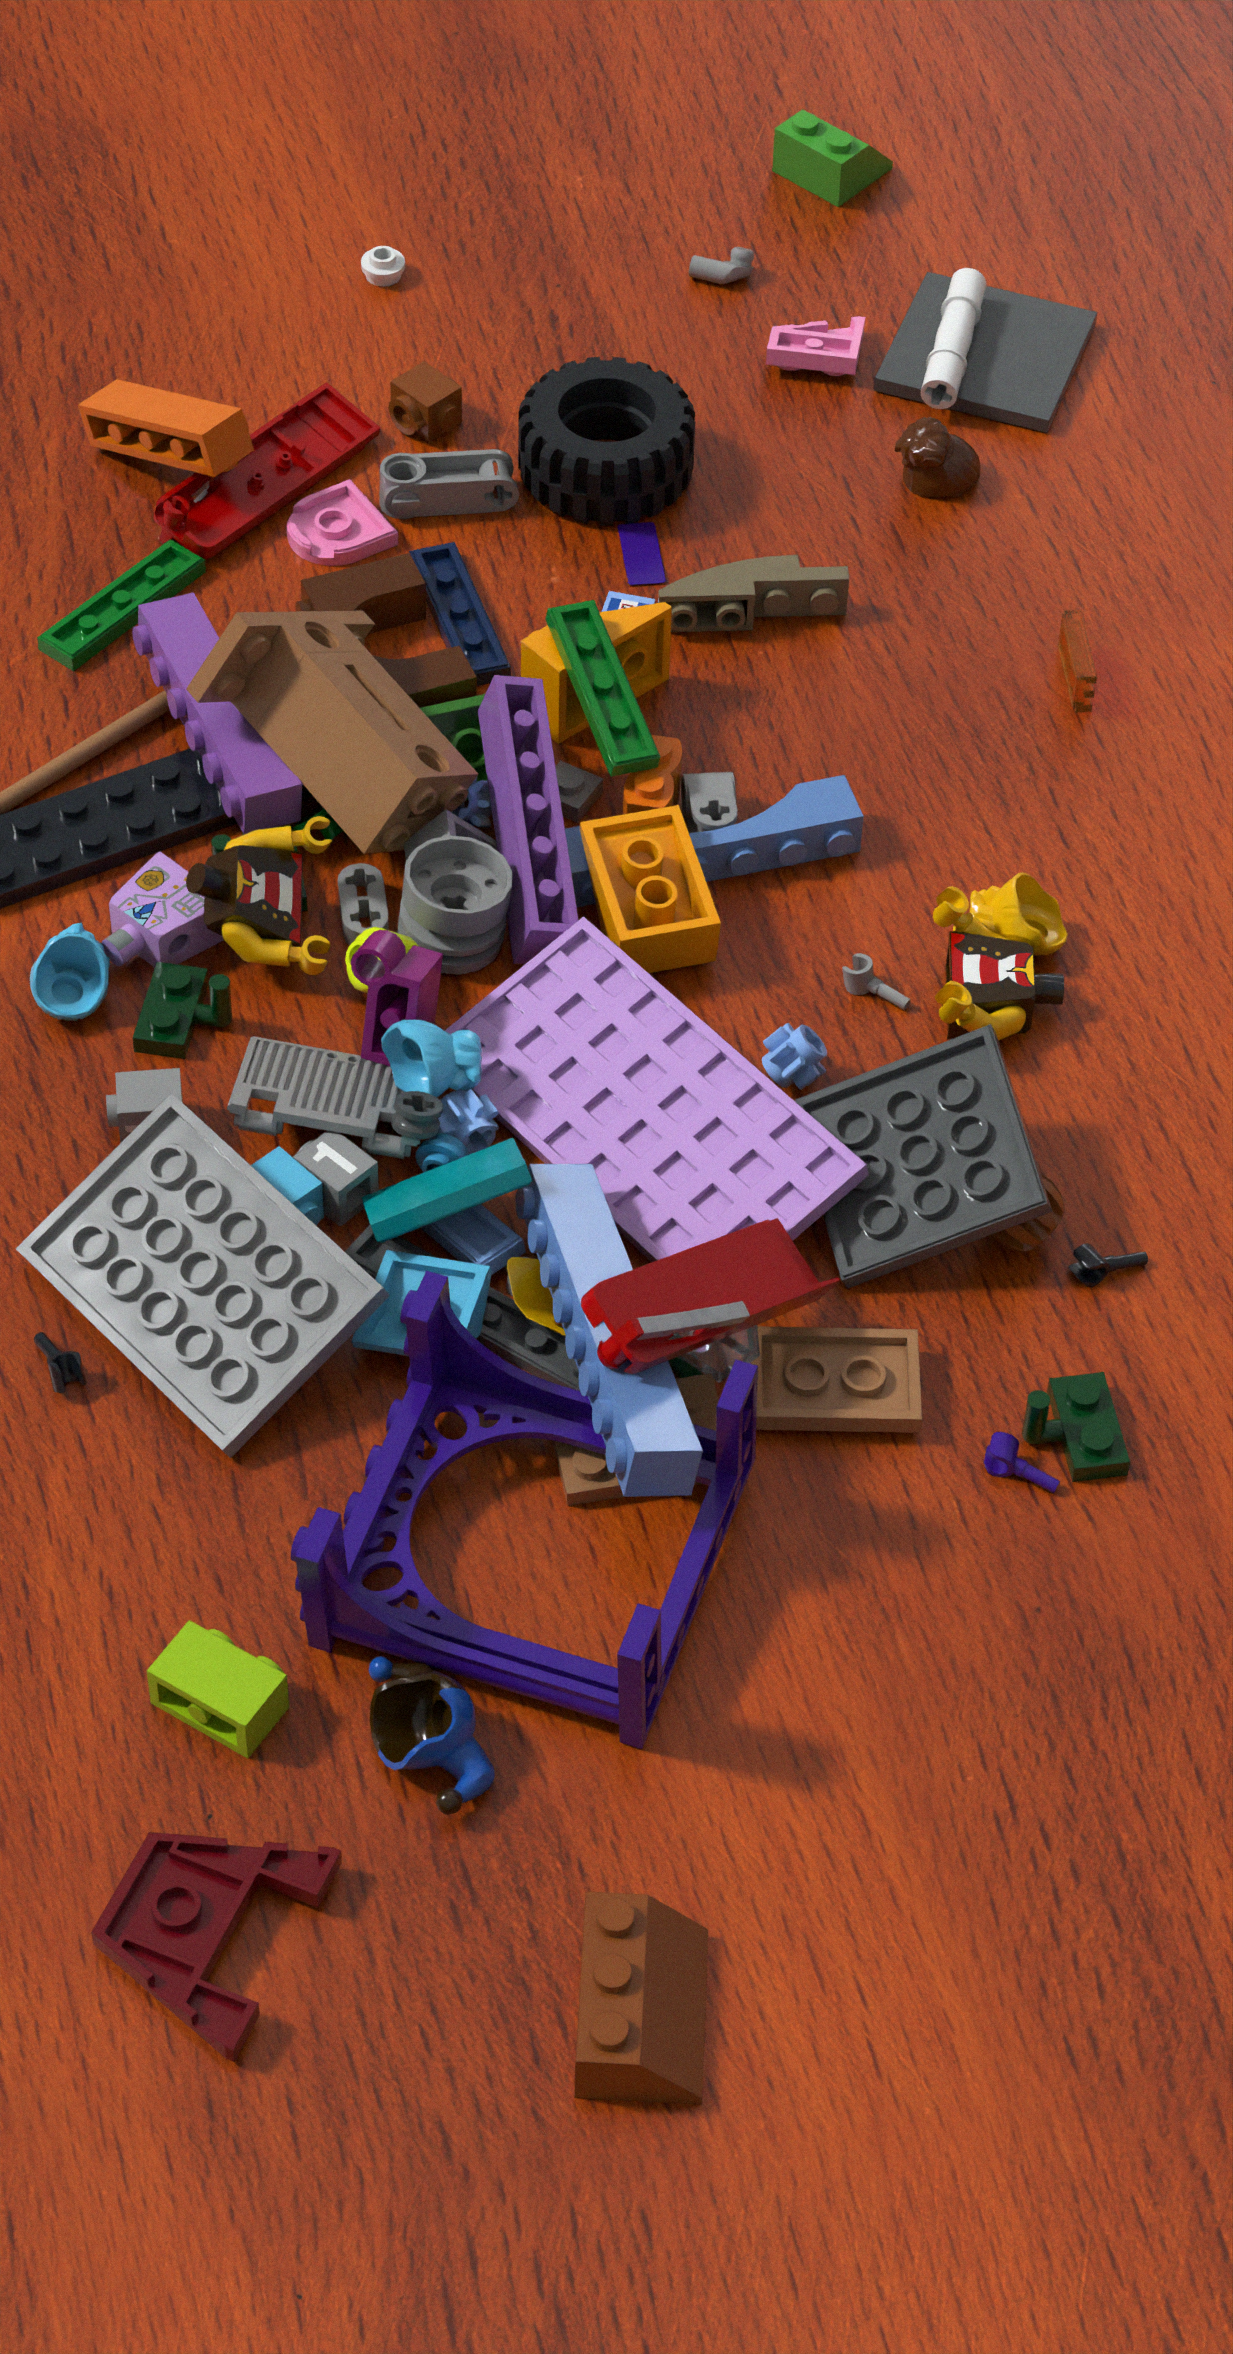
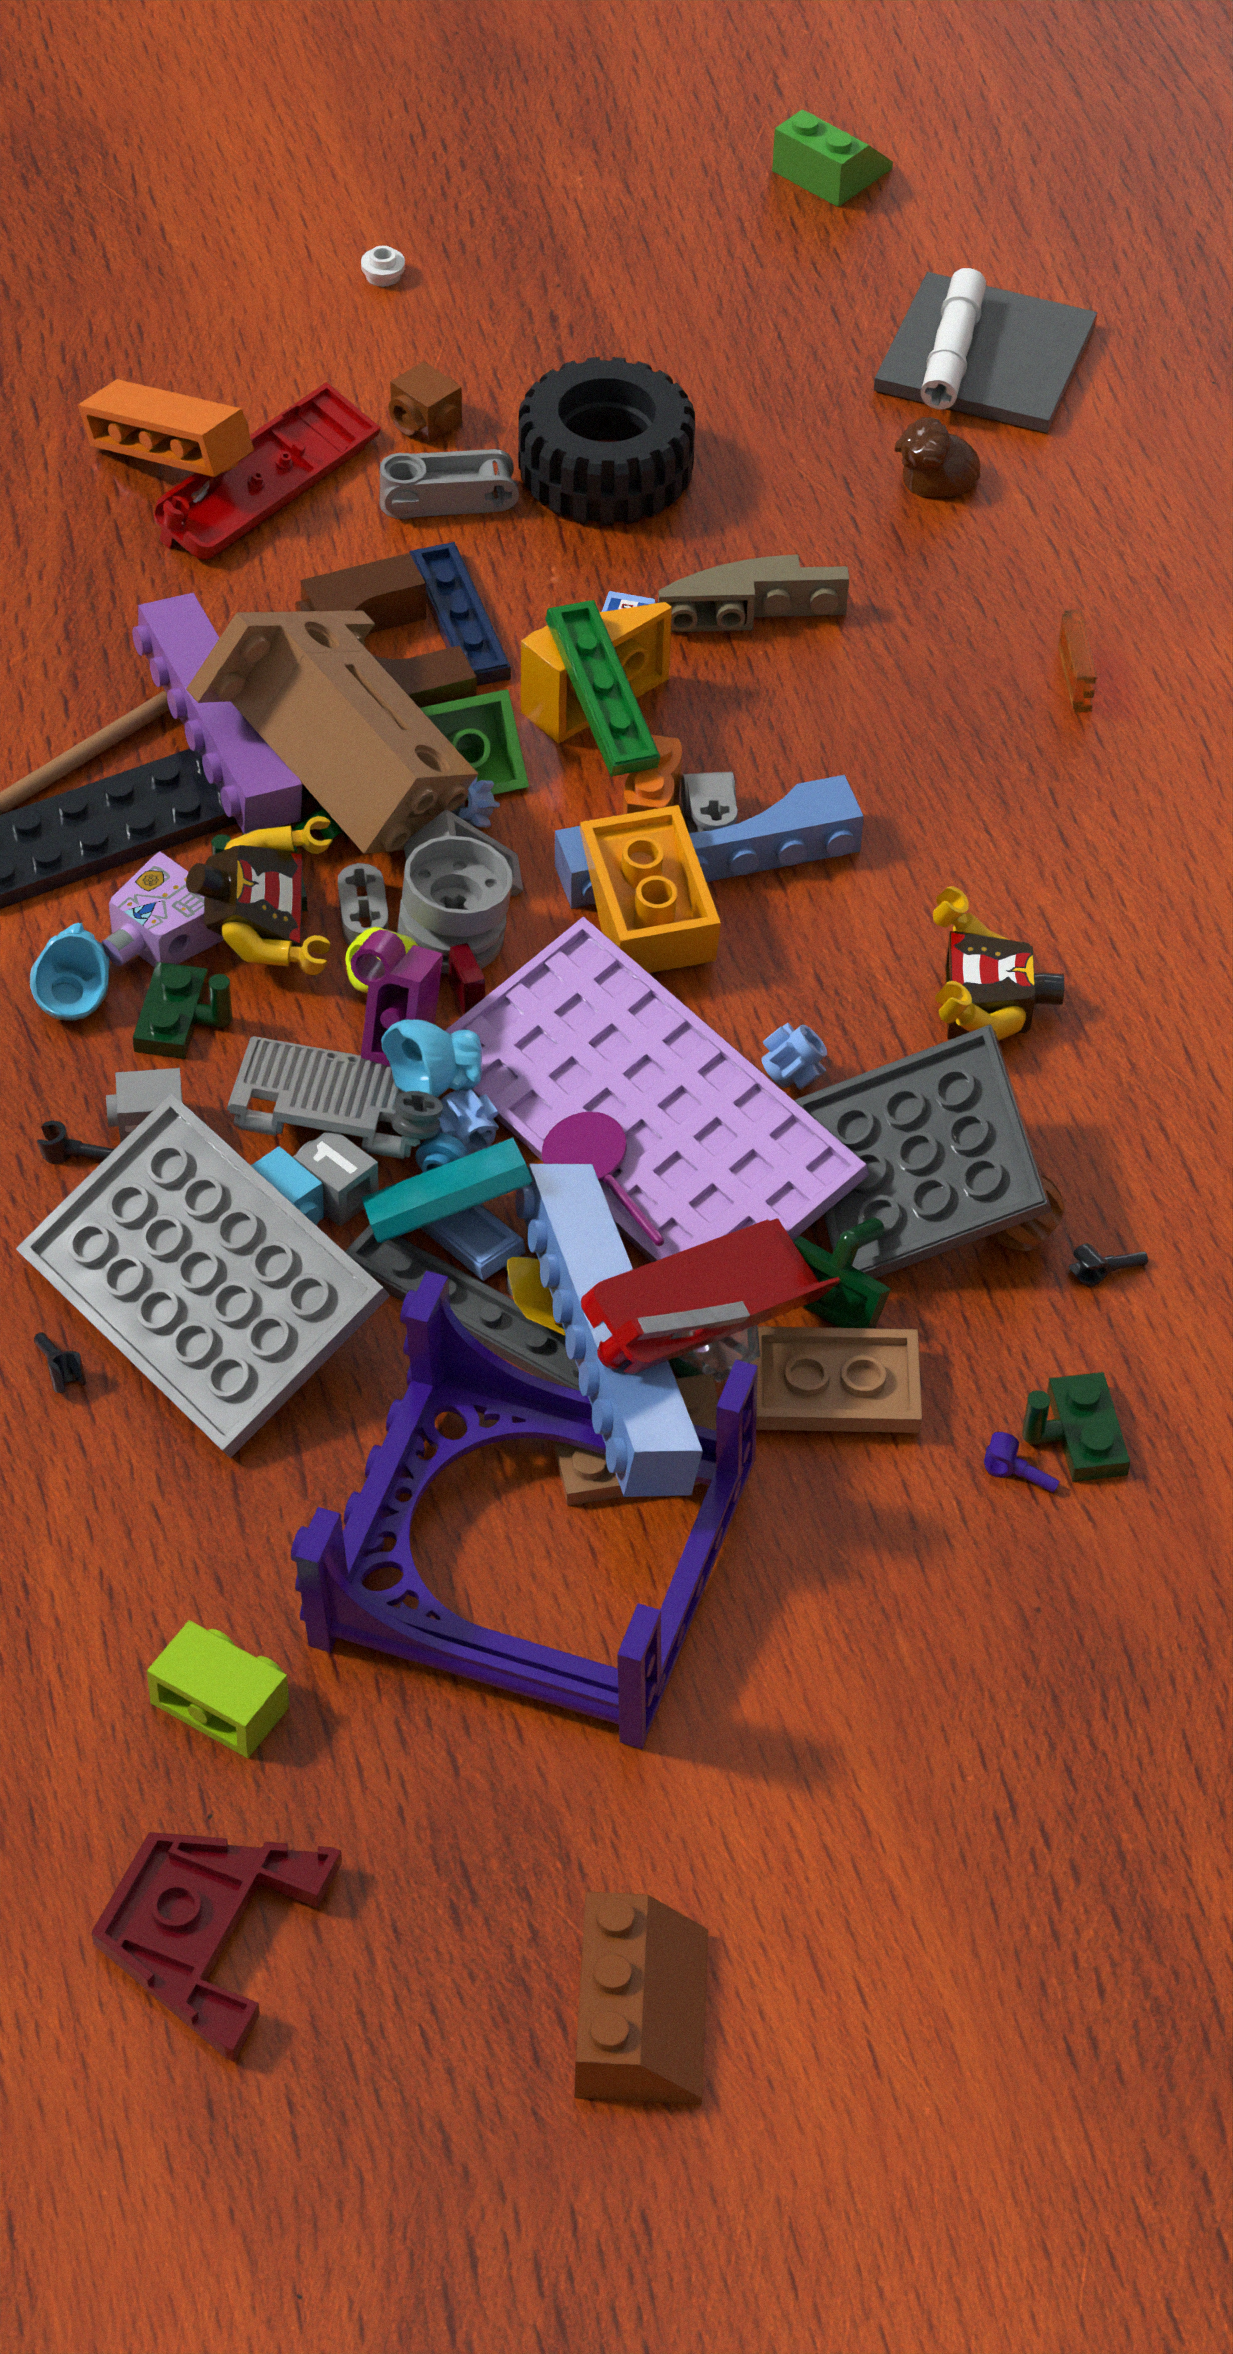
(61, 1147): none -> black hand
(115, 607): green tile -> none
(338, 527): bright pink tile -> none
(404, 1272): medium azure slope -> none
(428, 1723): piece -> none
(465, 977): none -> dark red tile
(527, 813): medium lavender brick -> none
(577, 790): light grey plate -> none
(600, 1142): none -> magenta piece
(641, 553): dark purple sticker -> none
(723, 271): light grey arm -> none
(816, 347): bright pink wing -> none
(857, 1297): none -> dark green plate
(863, 981): light grey hand -> none
(1021, 913): yellow hair -> none

